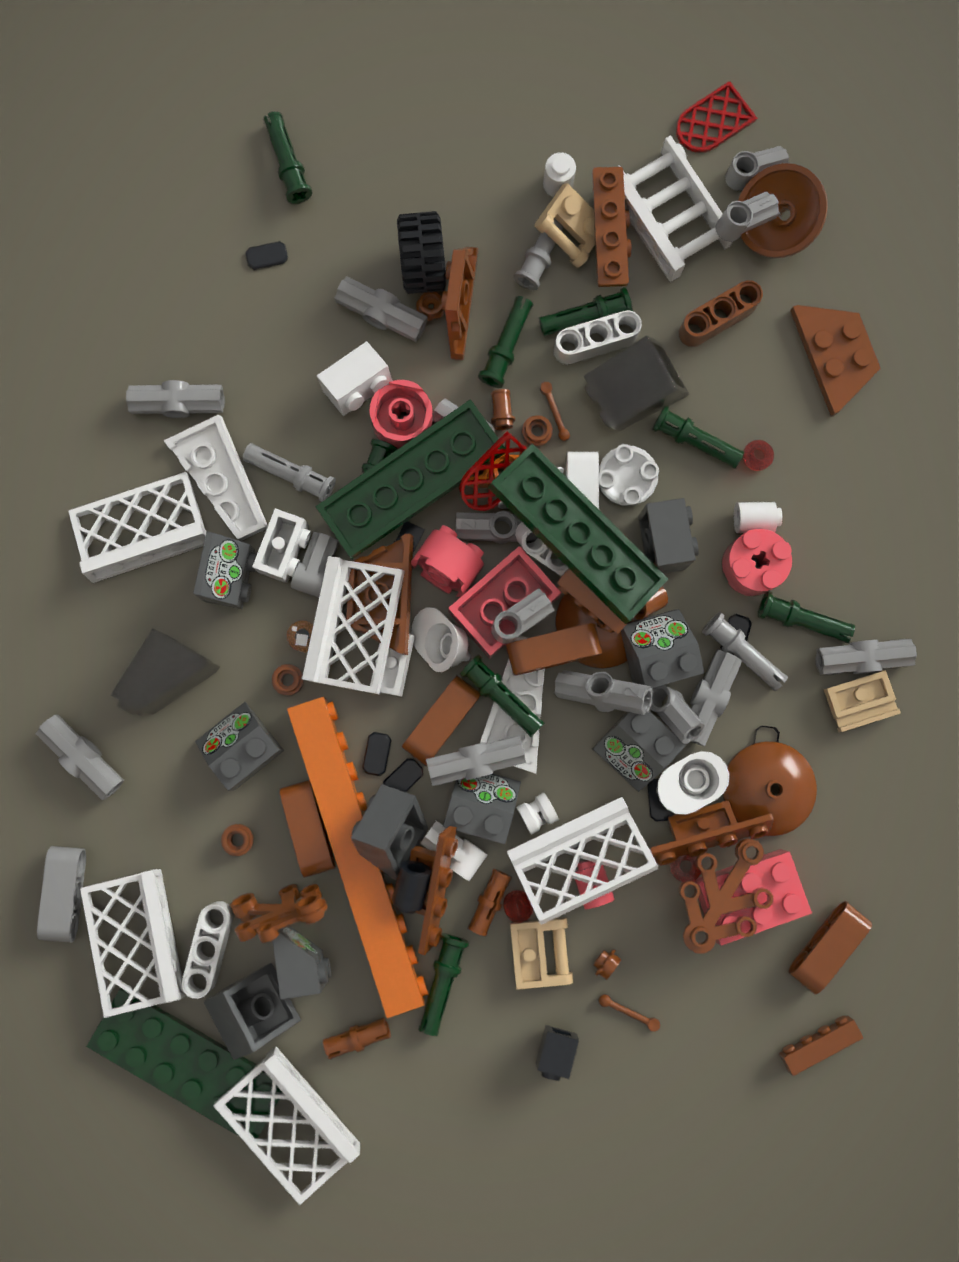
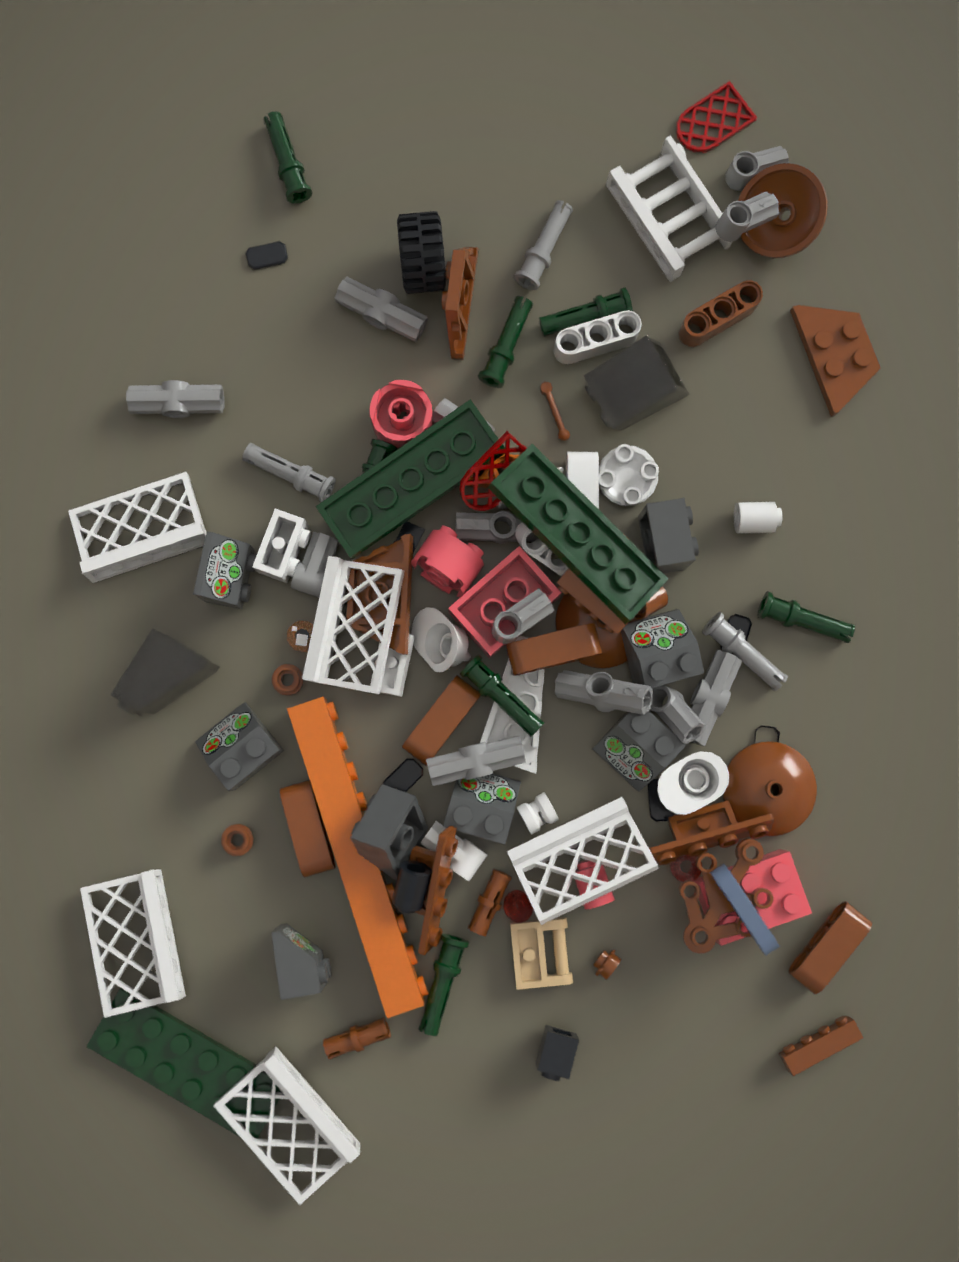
(61, 894): light grey beam -> none
(79, 757): light grey piece -> none
(197, 961): white beam -> none
(217, 469): white wing -> none
(251, 1012): dark grey slope -> none
(276, 916): dark orange plant -> none
(354, 378): white brick -> none
(376, 754): black piece -> none
(430, 298): dark orange plate -> none
(502, 412): dark orange pin -> none
(537, 421): dark orange plate -> none
(558, 171): white brick -> none
(575, 217): tan plate -> none
(610, 227): dark orange bracket -> none
(652, 1023): dark orange hinge -> none
(731, 456): dark green pin -> none
(744, 909): none -> sand blue beam
(750, 459): clear red plate -> none
(773, 555): coral brick -> none
(862, 701): tan plate -> none
(865, 656): light grey piece -> none

